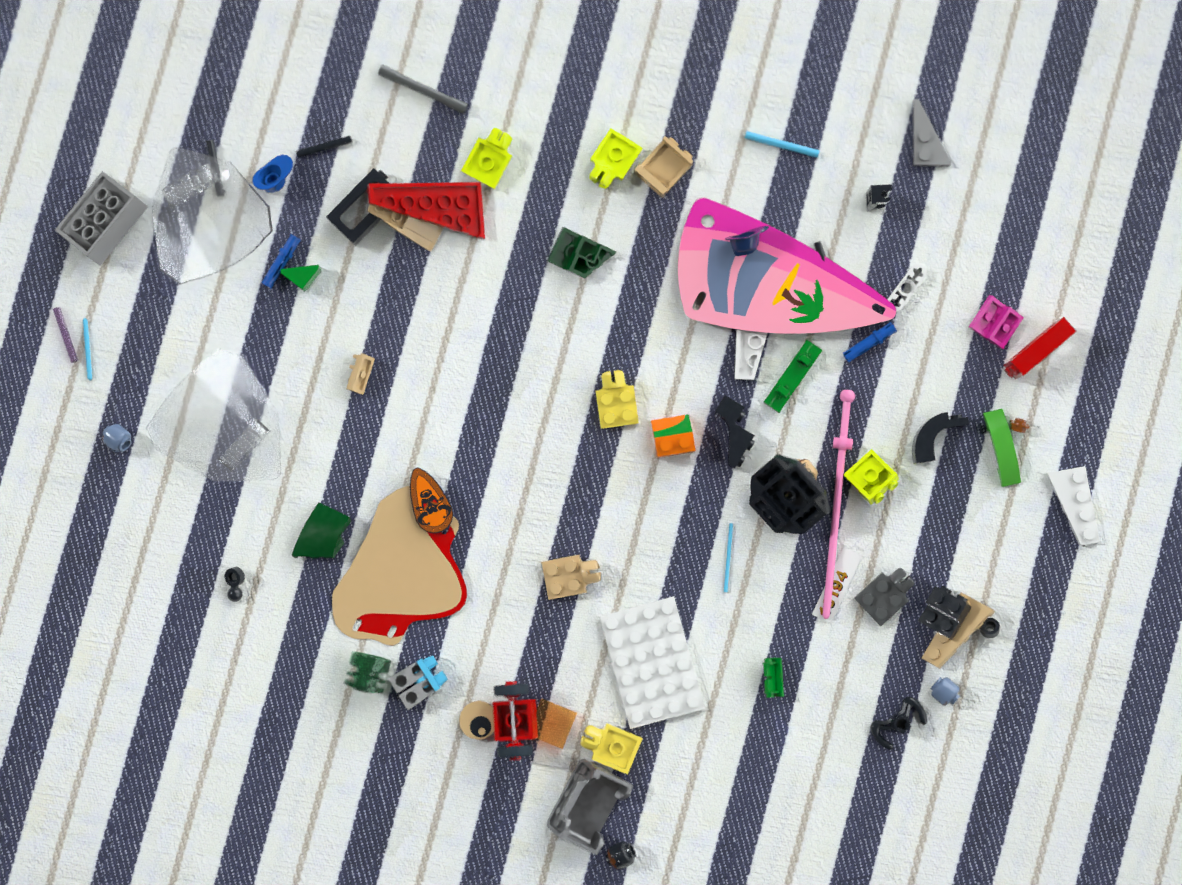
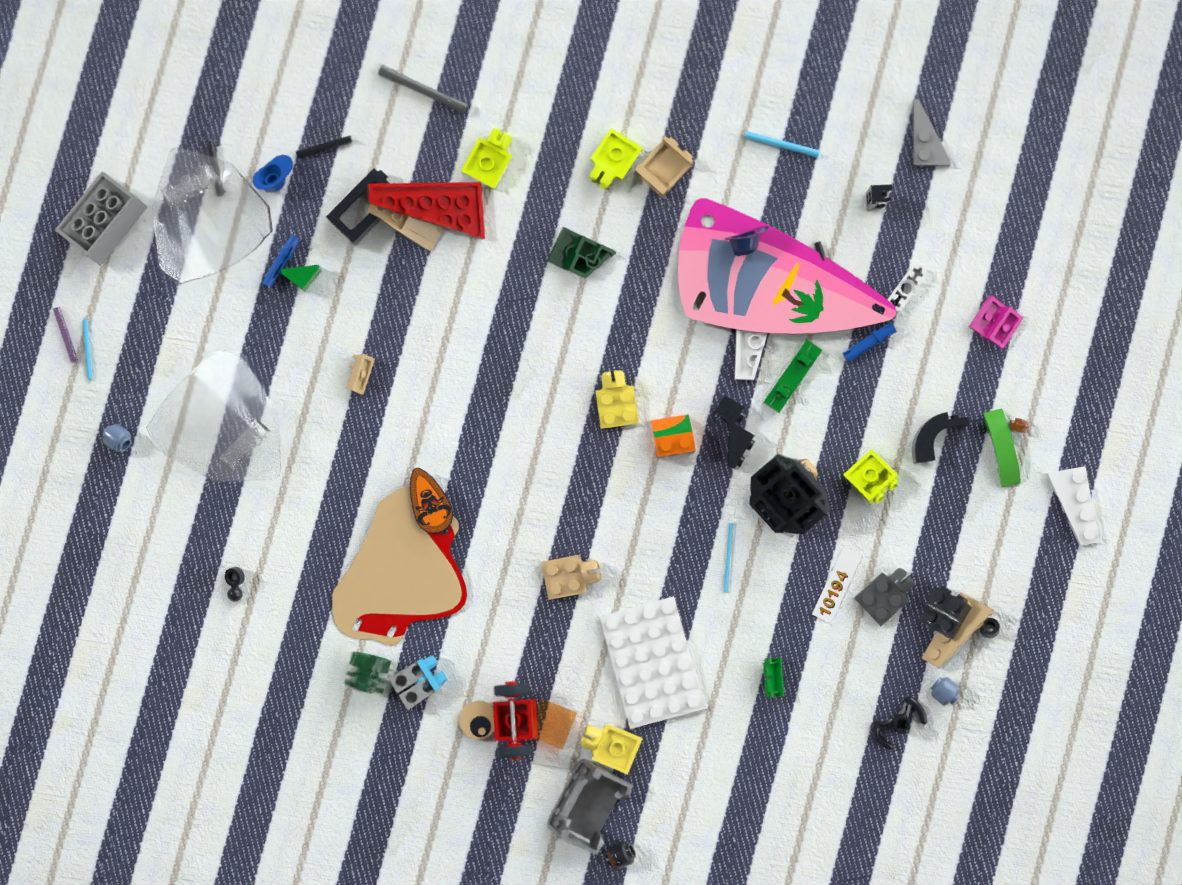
(321, 533): dark green slope -> none
(842, 444): bright pink bar -> none
(1039, 348): red piece -> none

